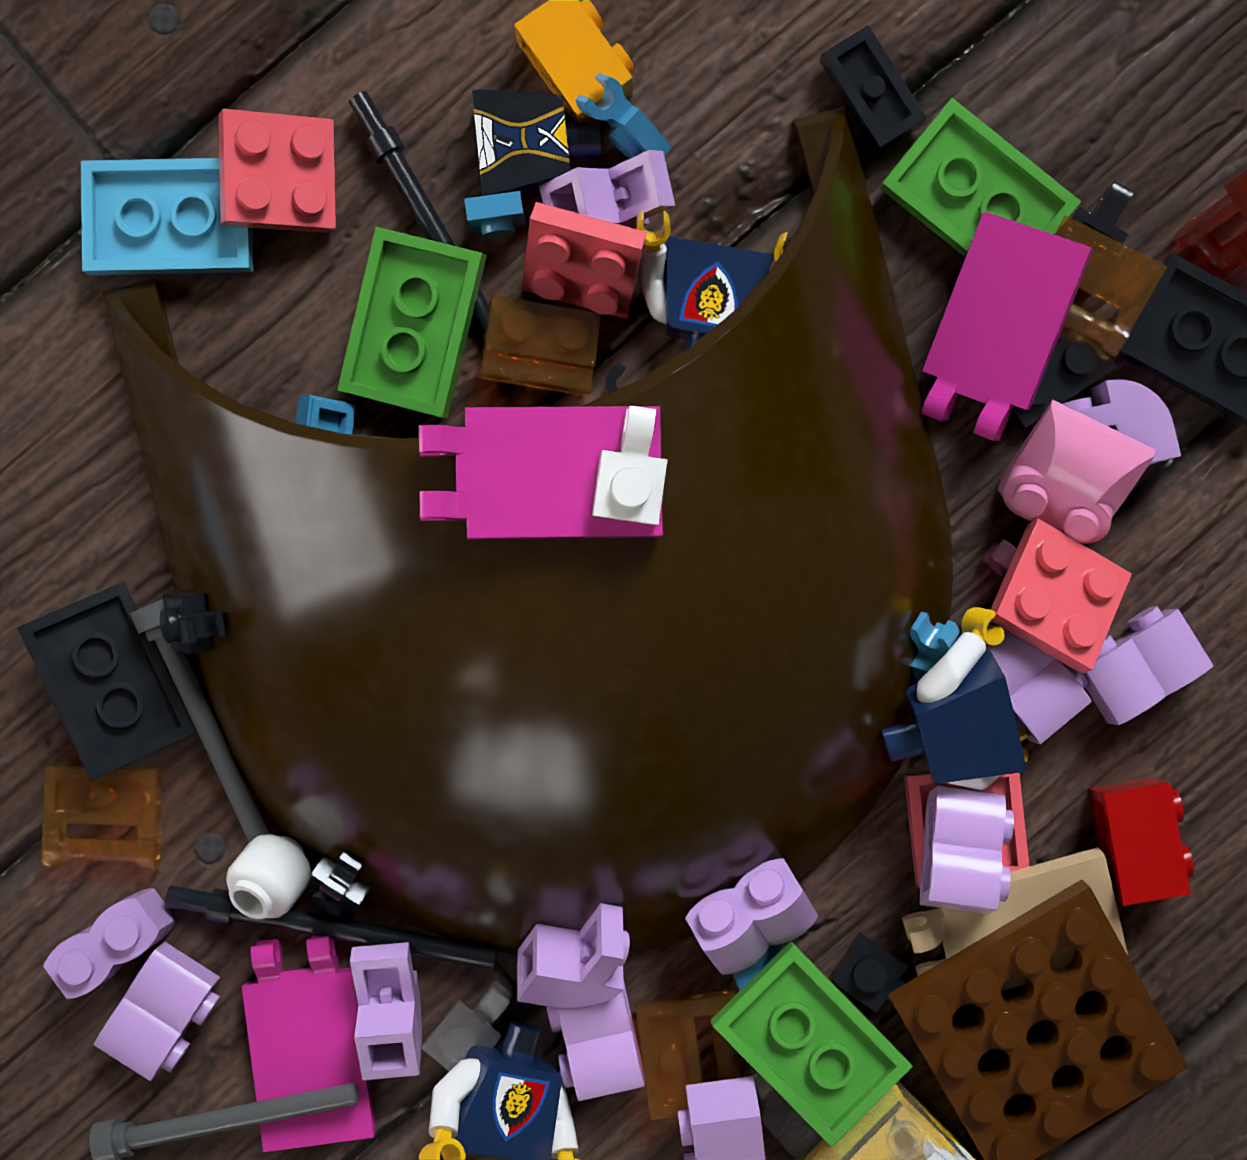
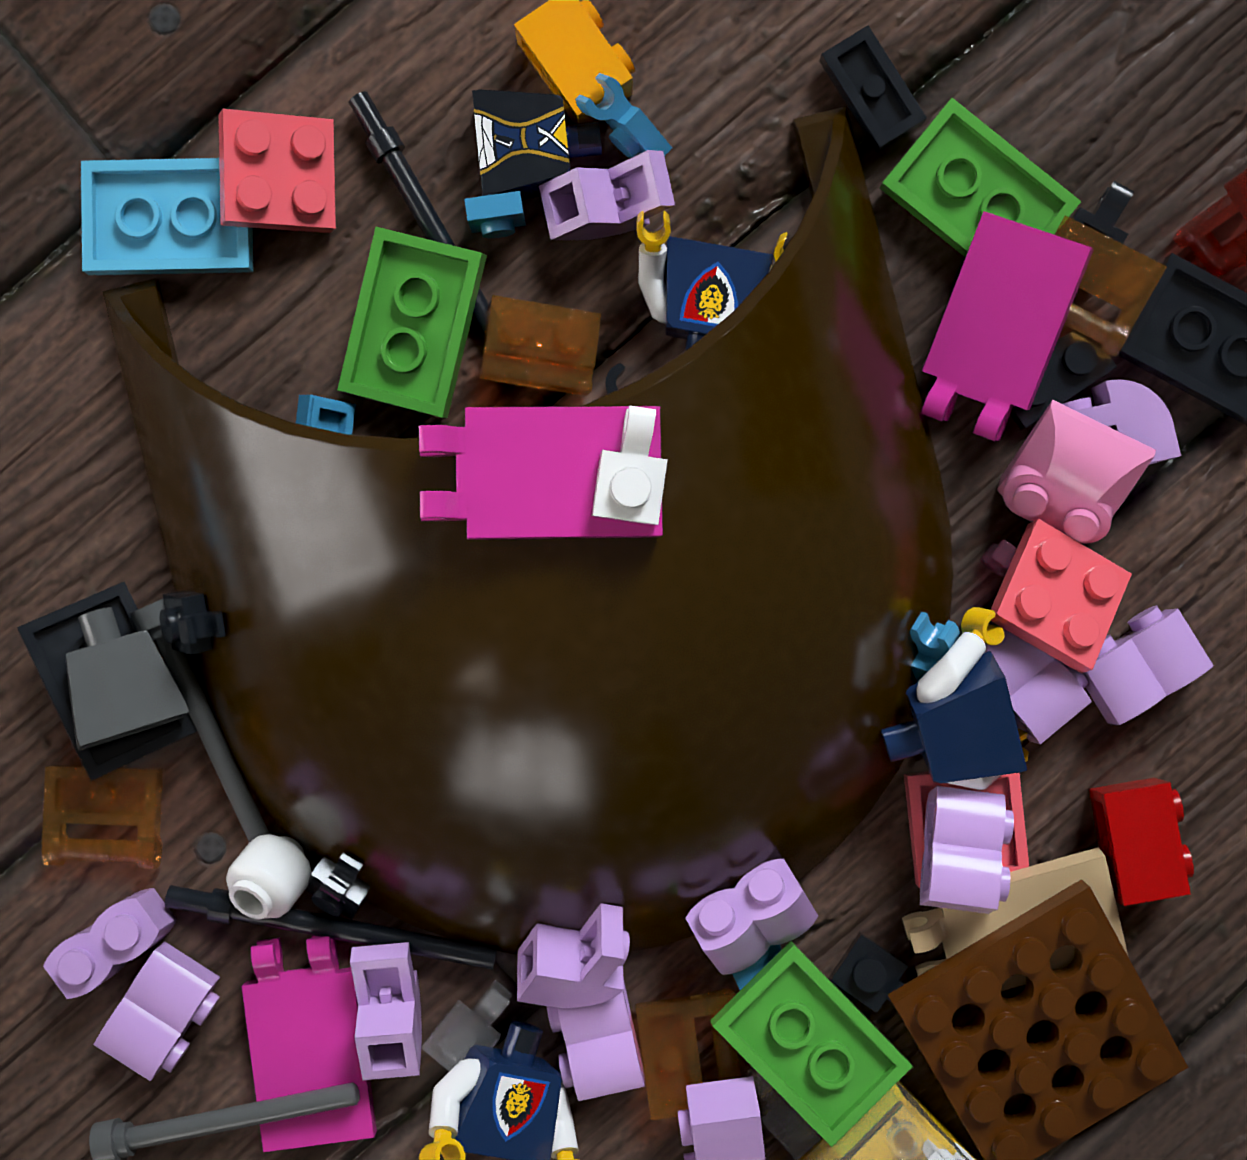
(118, 683): none -> dark grey torso
(582, 260): coral plate -> none

